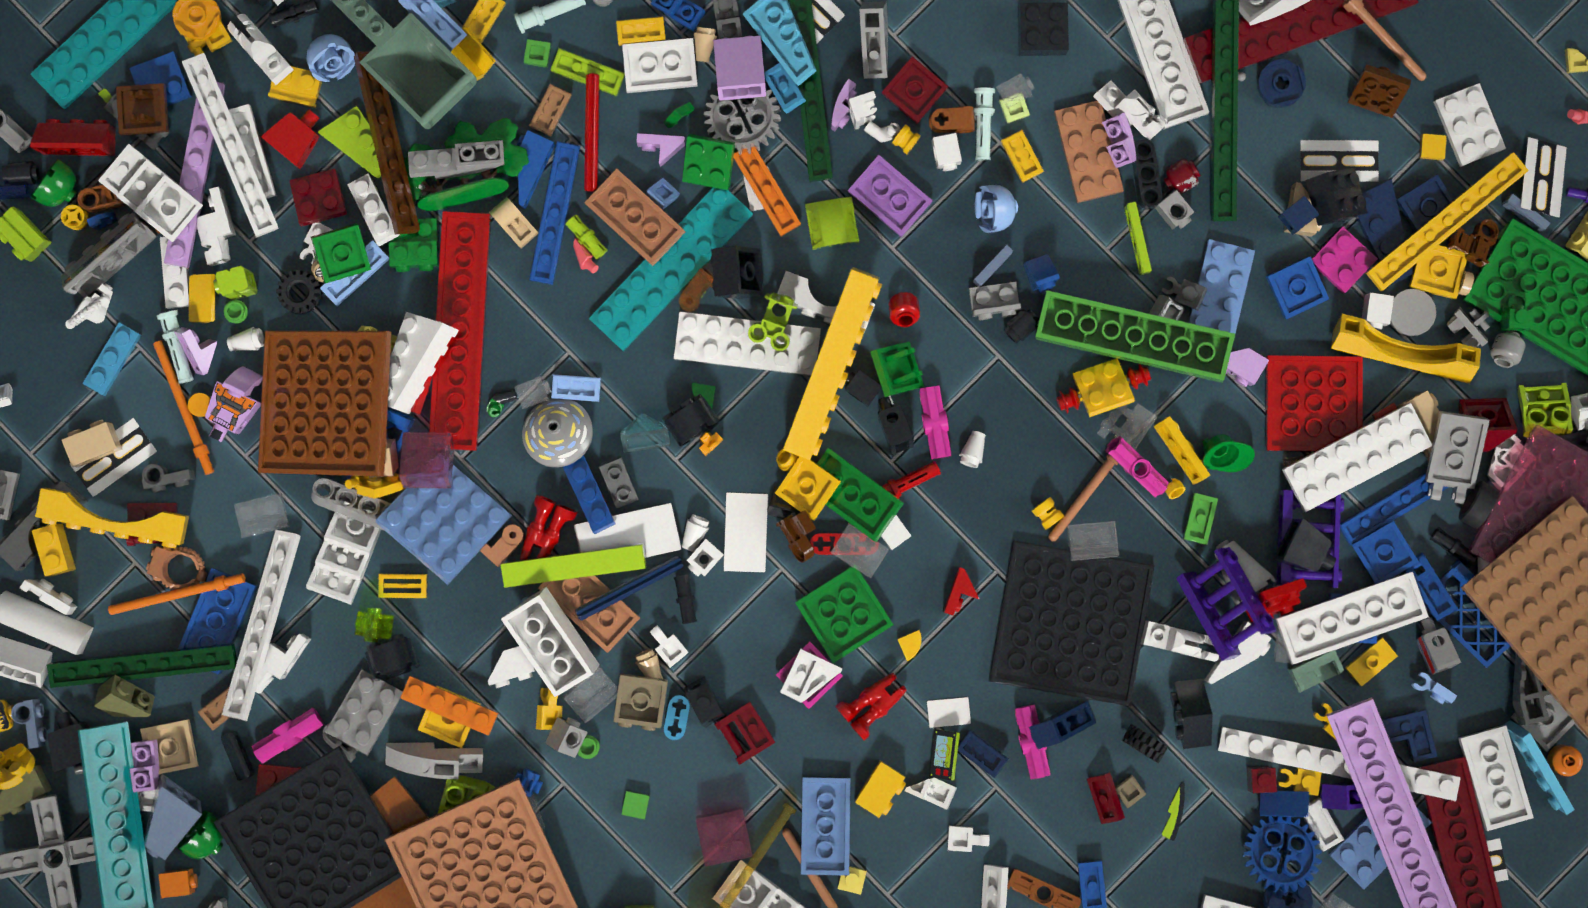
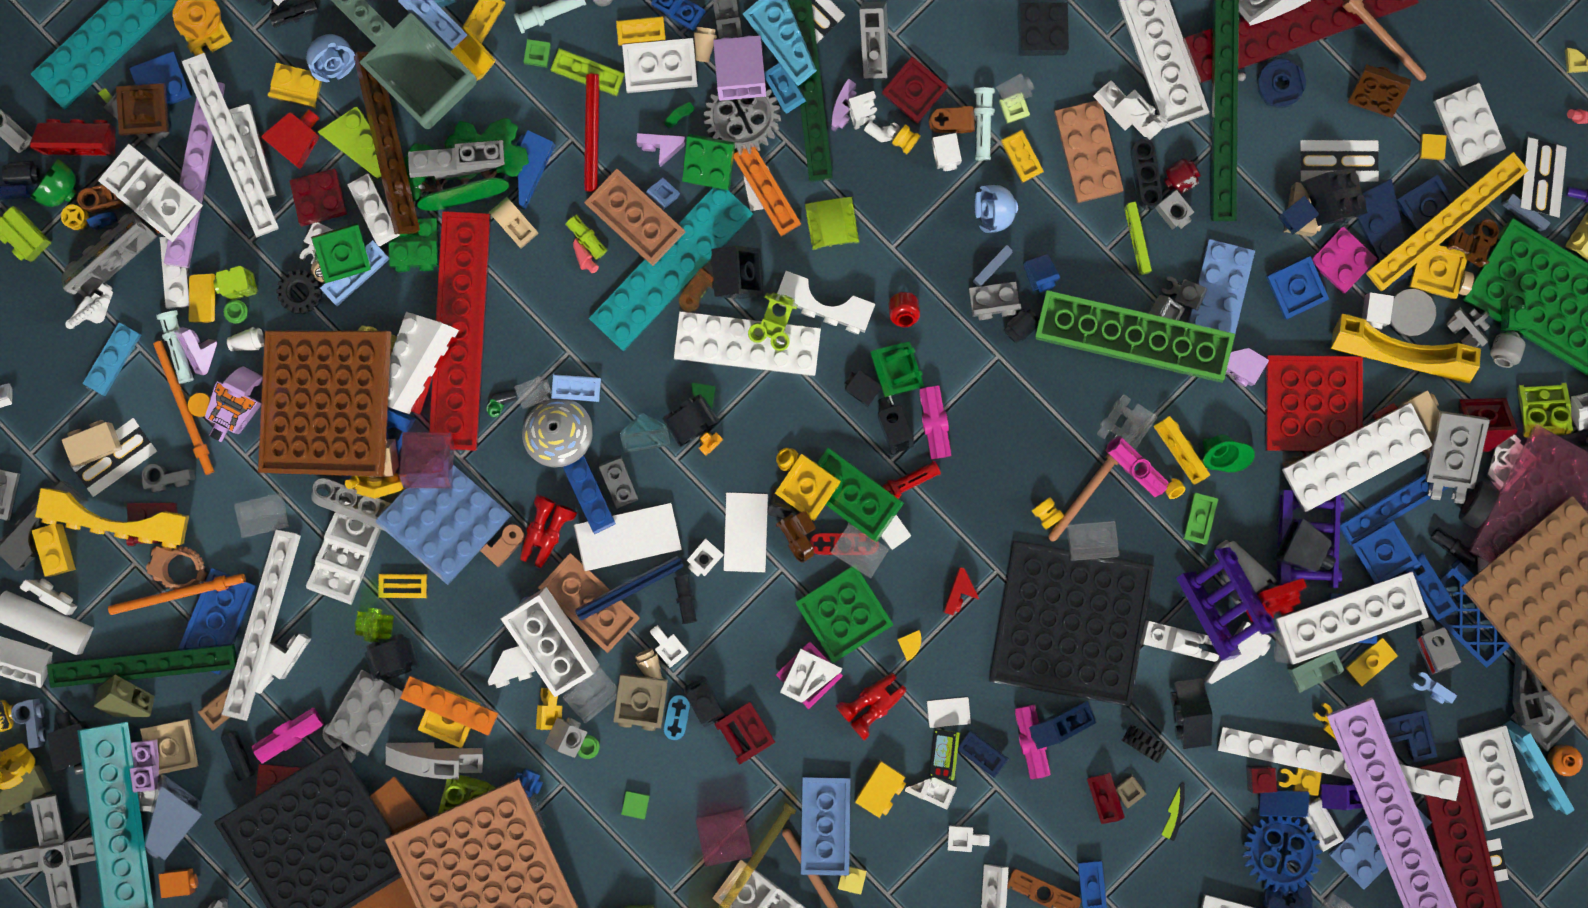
(202, 838): green cylinder -> none
(216, 227): white plate -> none
(261, 50): white plate -> none
(550, 110): medium nougat plate -> none
(555, 213): blue tile -> none
(573, 565): lime tile -> none
(694, 532): white cone -> none
(831, 363): yellow brick -> none
(890, 196): medium lavender plate -> none
(973, 450): white cone -> none
(1103, 387): yellow plate -> none
(1122, 142): lavender slope -> none

